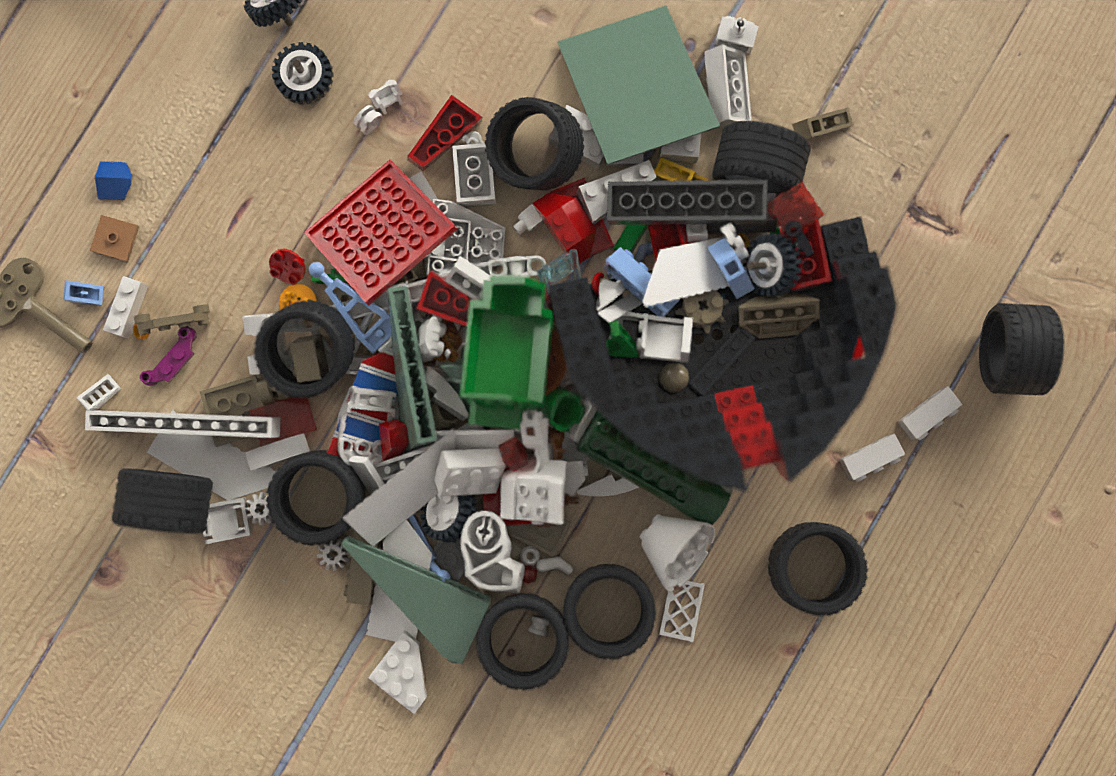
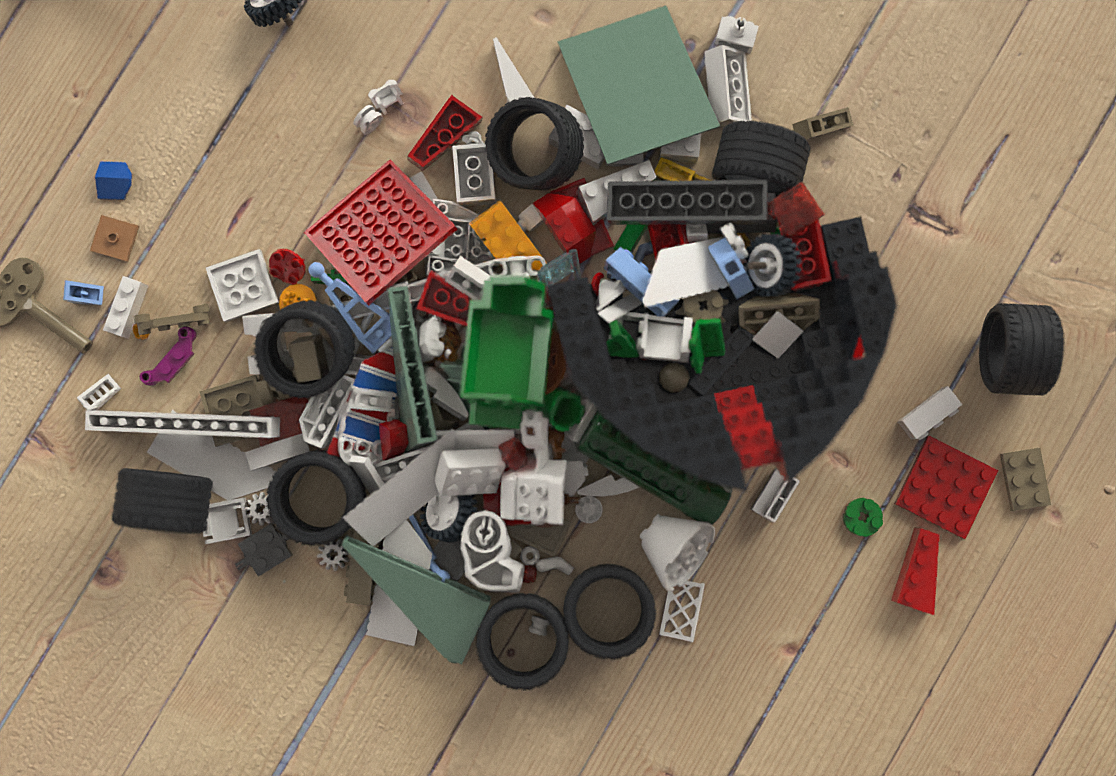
(242, 285): none -> white plate
(264, 550): none -> dark grey plate
(302, 73): wheel -> none
(321, 414): none -> white wedge
(402, 673): white plate -> none
(504, 235): none -> light orange piece
(512, 81): none -> white slope
(589, 509): none -> white wheel
(705, 341): none -> green bracket
(774, 496): none -> white piece
(777, 335): none -> white sticker
(802, 242): black plate -> none
(854, 576): black tyre -> none
(872, 457): white brick -> none
(873, 521): none -> green plate
(919, 572): none -> red wedge
(946, 487): none -> red plate
(1025, 479): none -> dark tan plate

